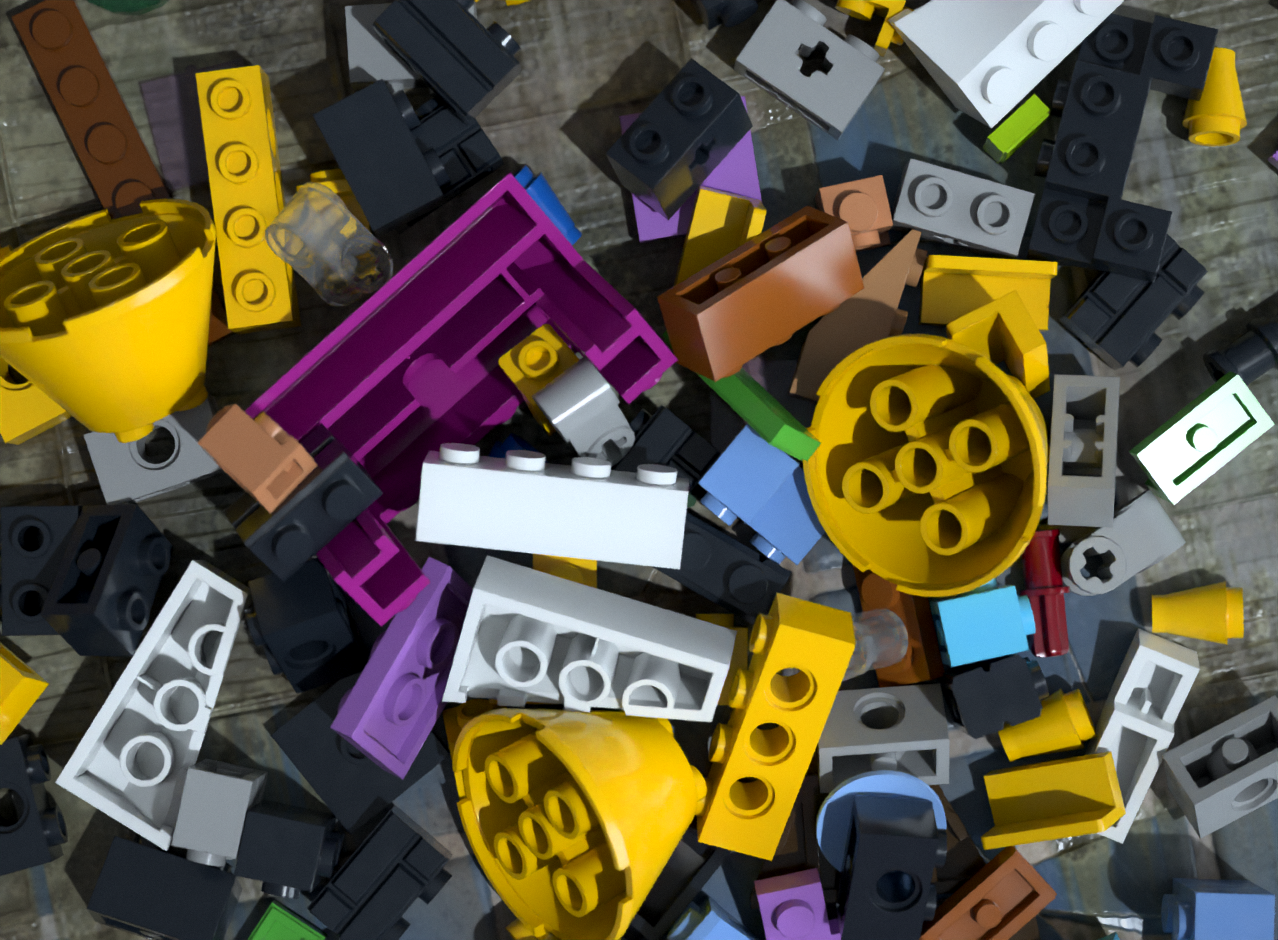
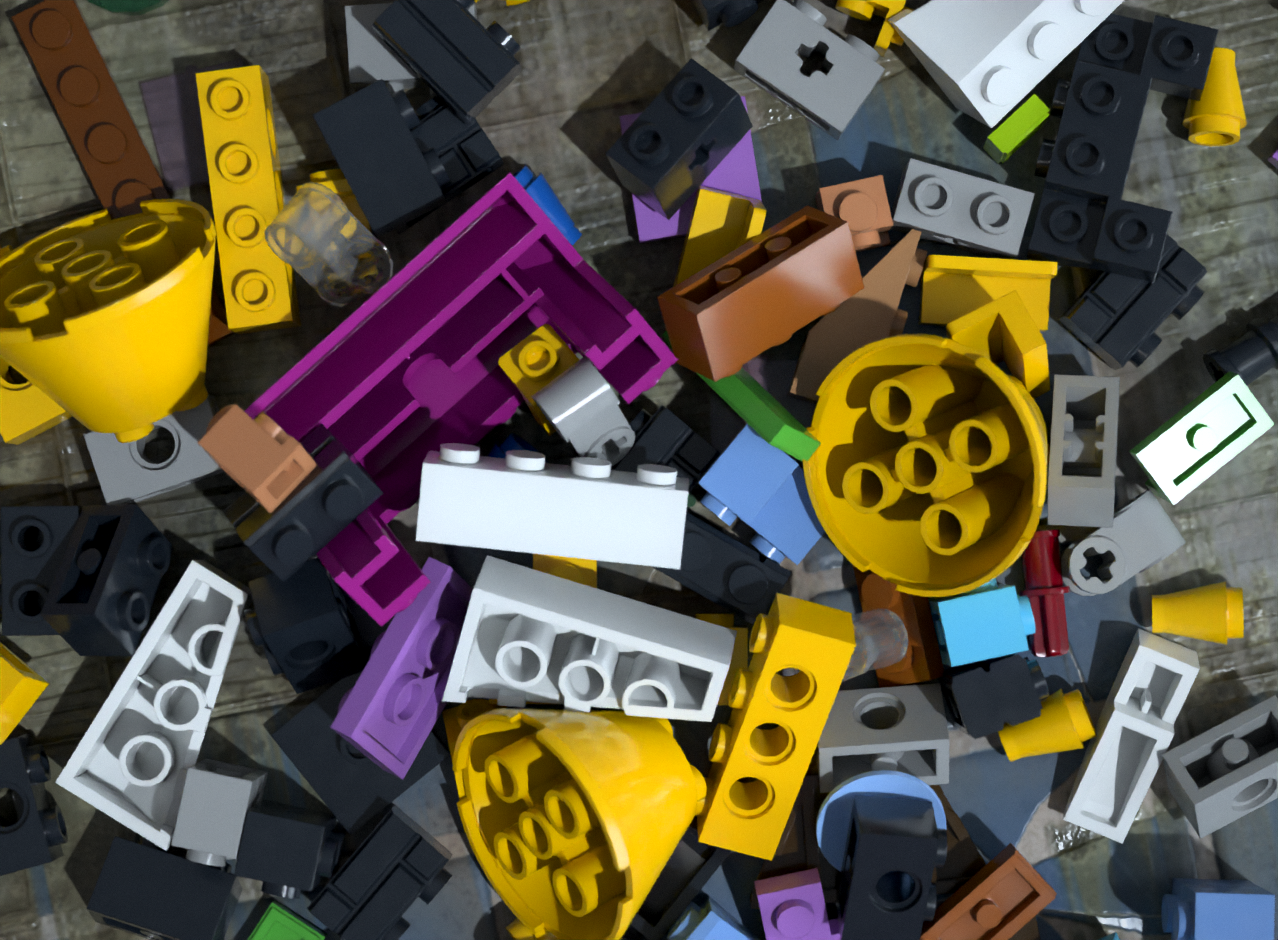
(1052, 800): yellow panel -> none

